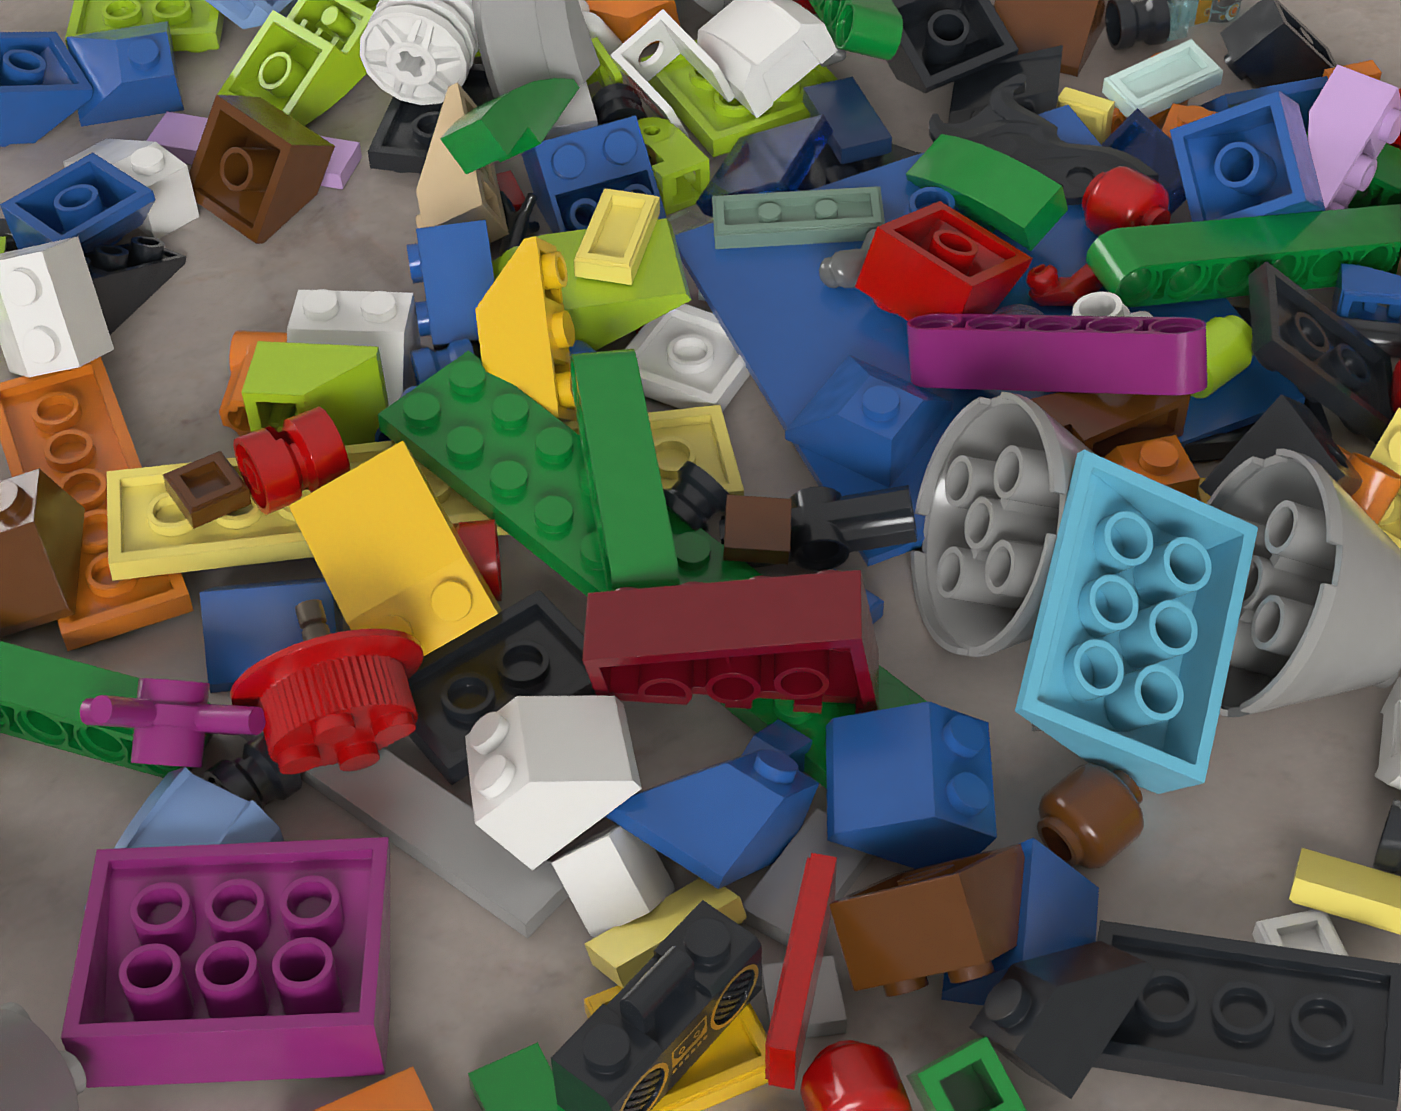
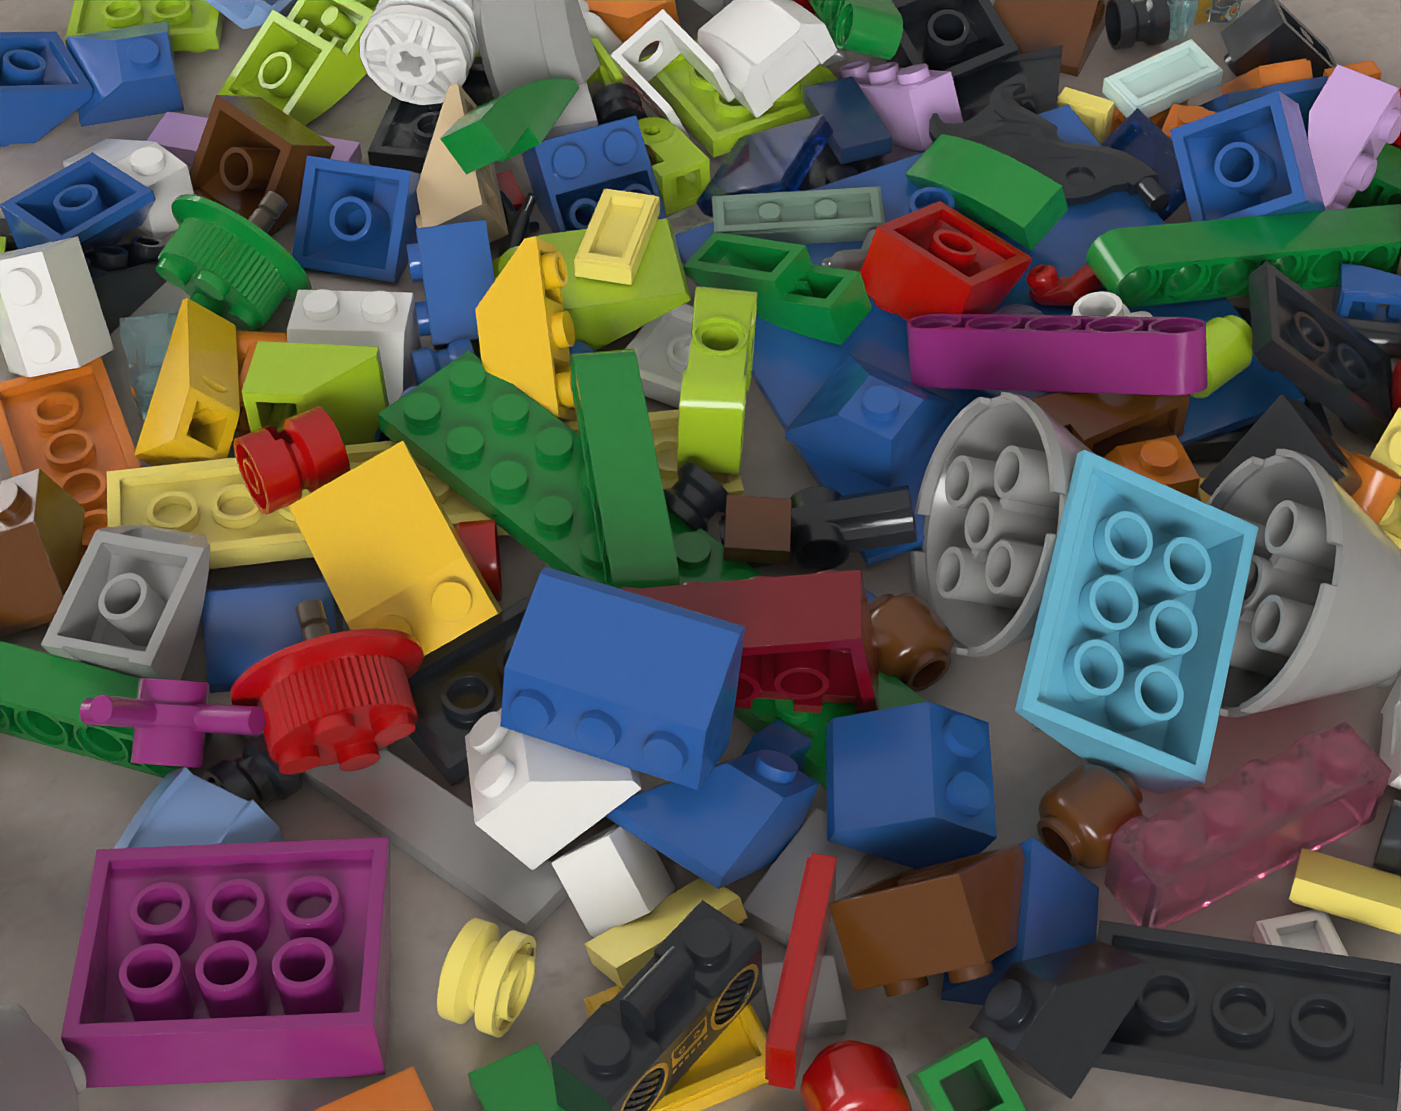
(134, 602): none -> light grey slope
(145, 346): none -> clear light blue leg
(195, 393): none -> yellow slope
(207, 489): reddish brown tile -> none
(231, 260): none -> green piece
(356, 219): none -> blue slope
(487, 977): none -> light yellow wheel
(623, 678): none -> blue slope
(717, 380): none -> lime beam
(791, 290): none -> green slope
(906, 98): none -> lavender slope
(911, 640): none -> reddish brown head
(1124, 200): red head -> none
(1245, 826): none -> clear pink brick
(1270, 75): none -> orange tile

